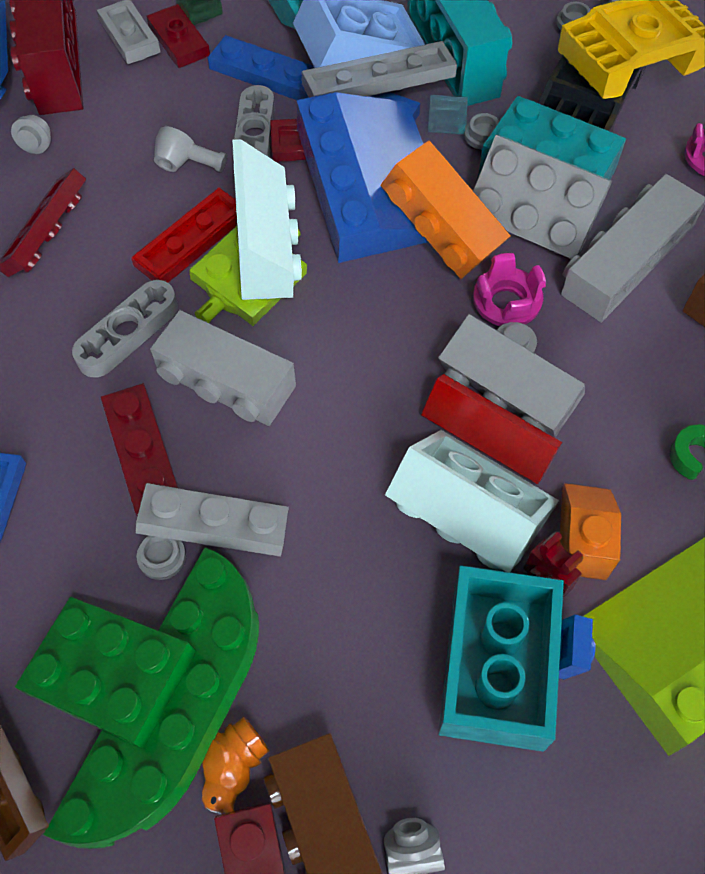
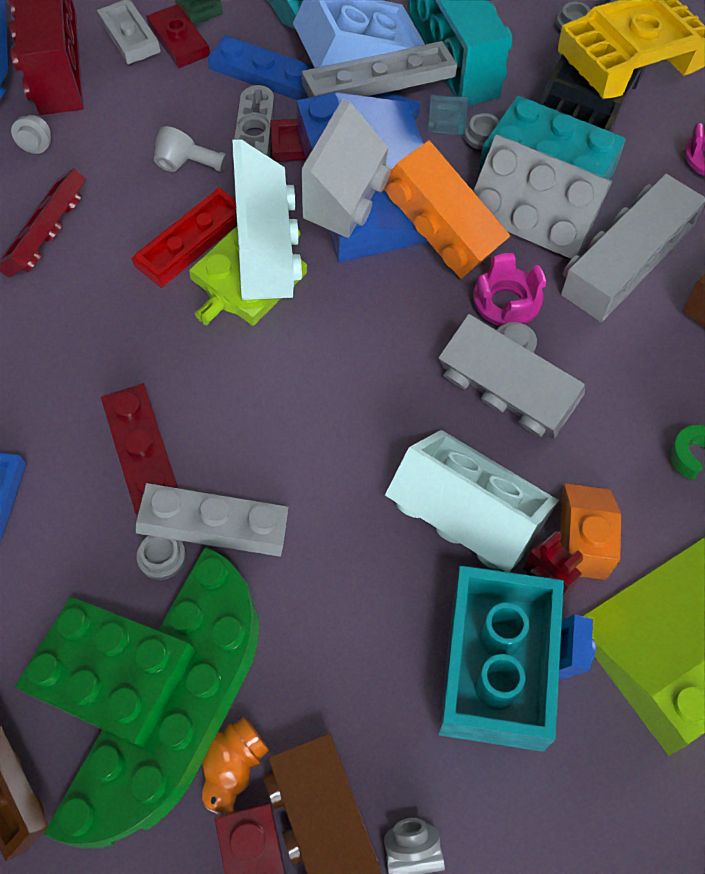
(131, 309): light grey beam -> none
(223, 368): light grey brick -> none
(344, 172): none -> light grey slope
(491, 428): red tile -> none

